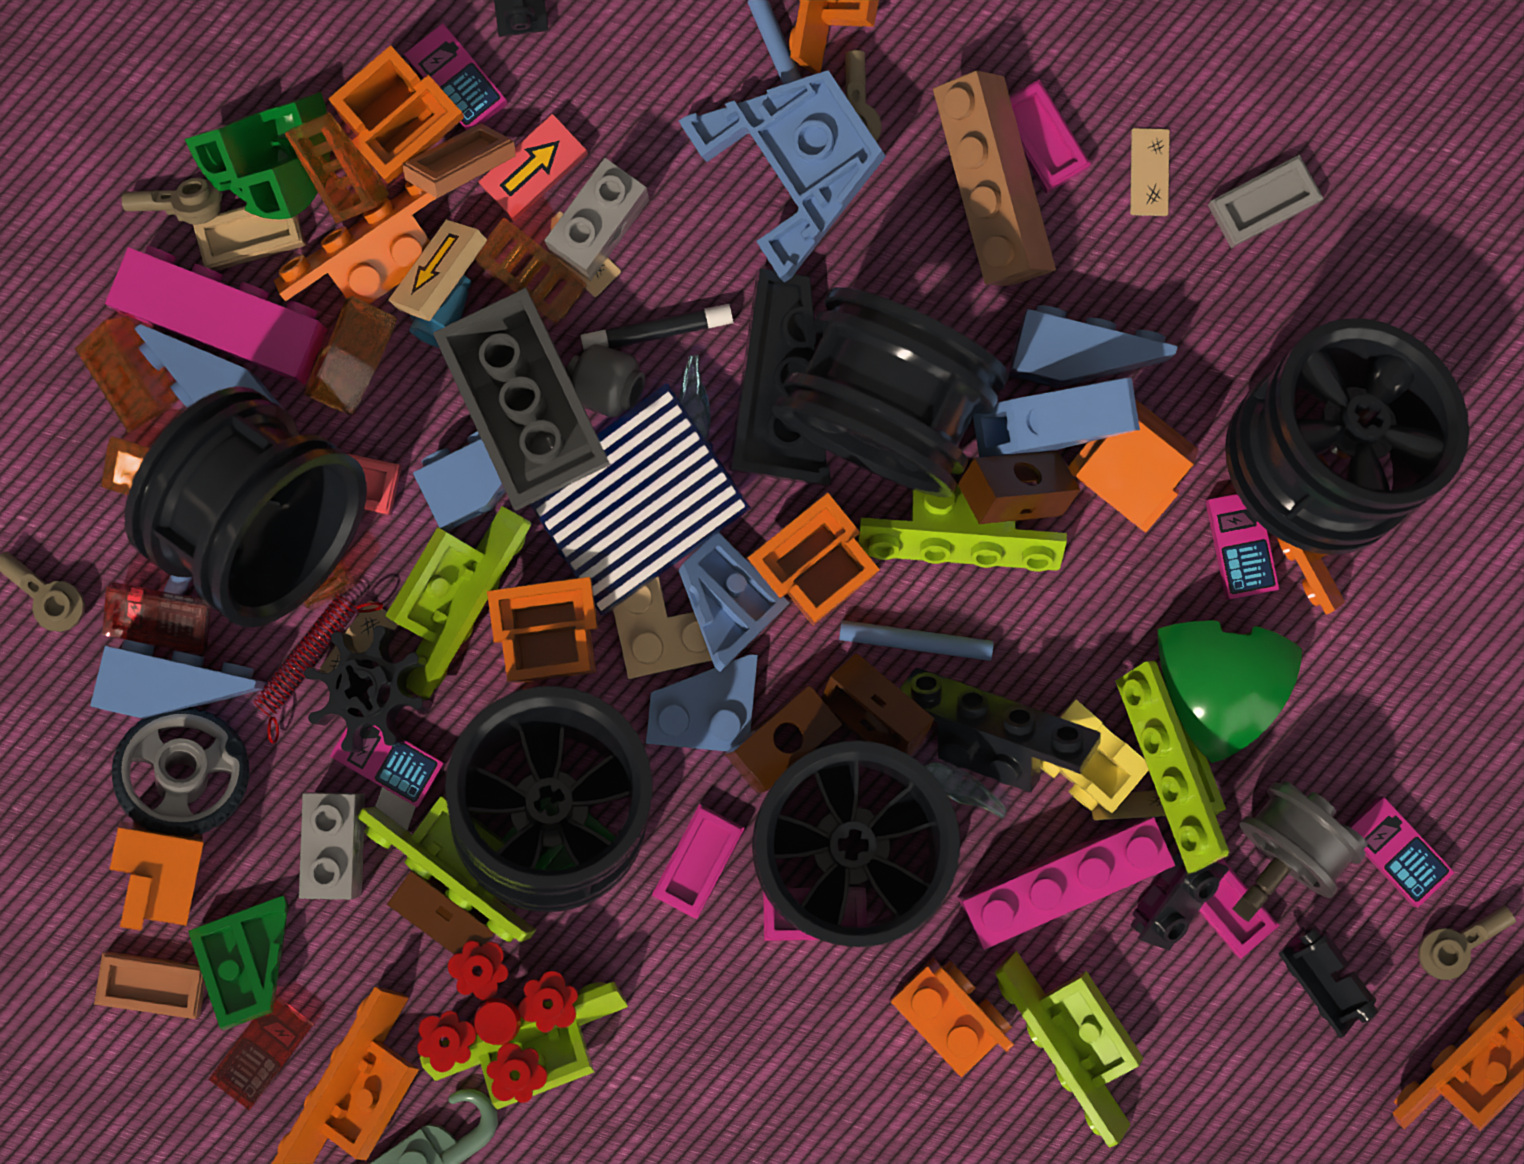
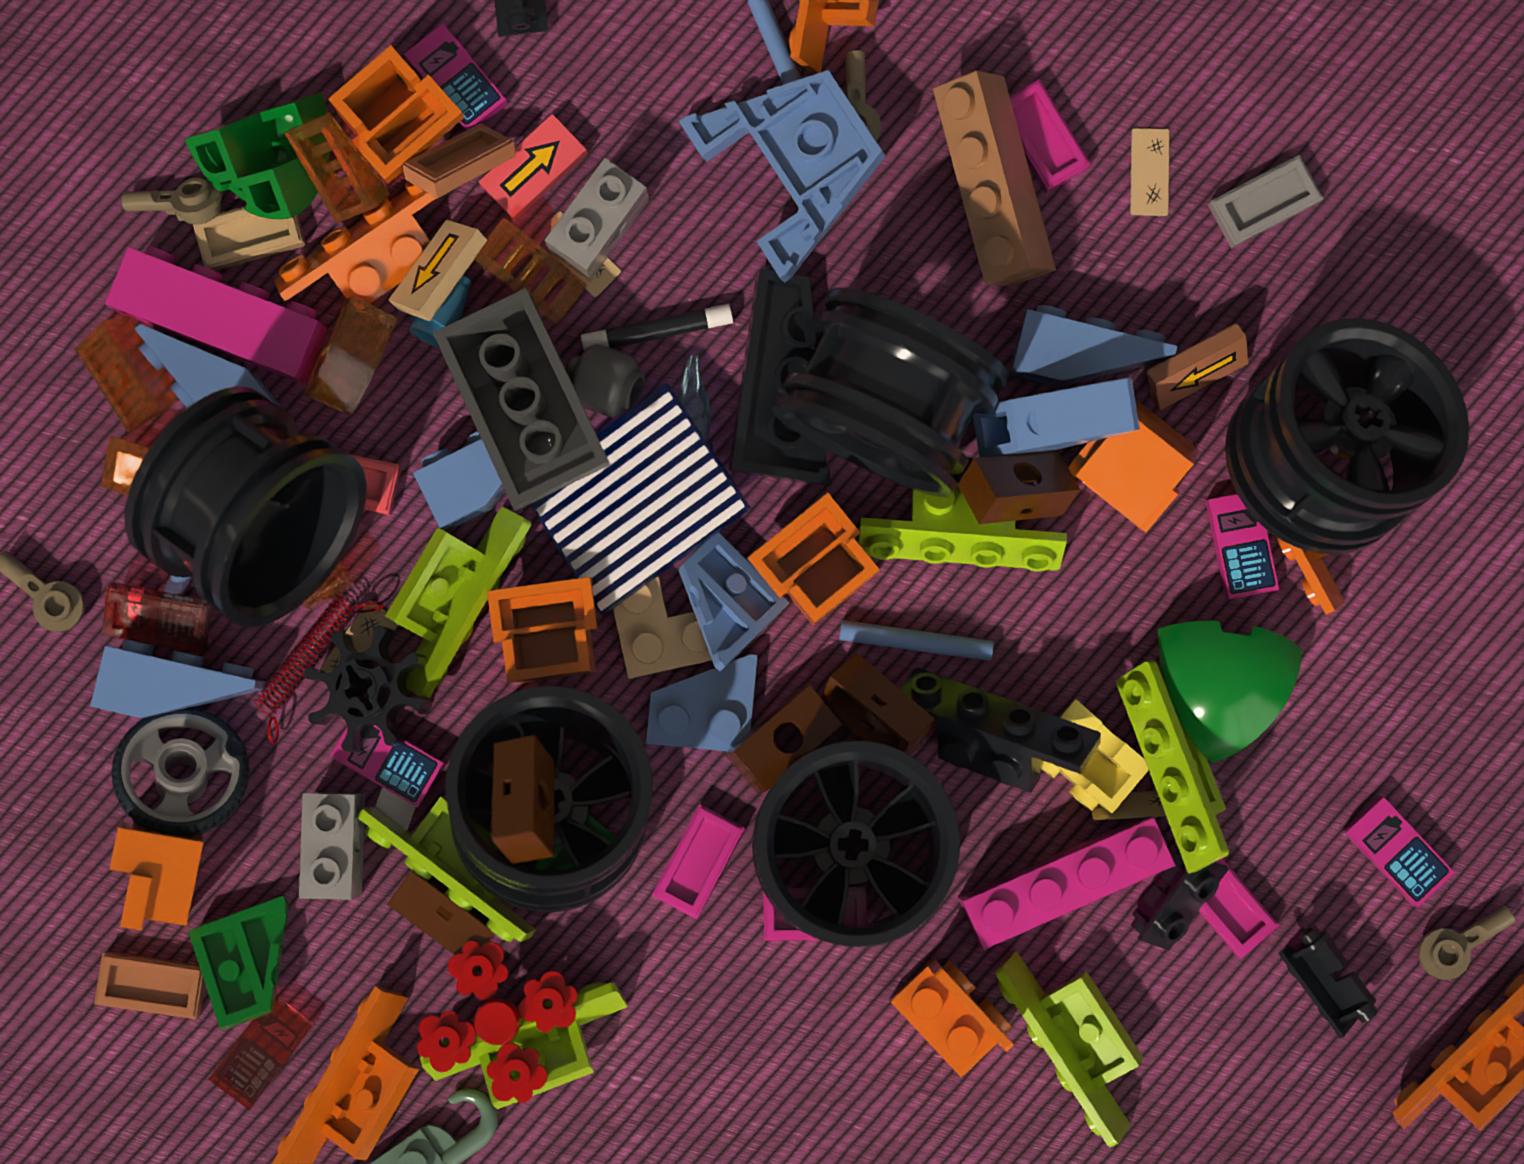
(525, 817): none -> reddish brown piece
(965, 788): clear light blue bar -> none
(1197, 366): none -> nougat tile
(1300, 842): flat silver wheel -> none

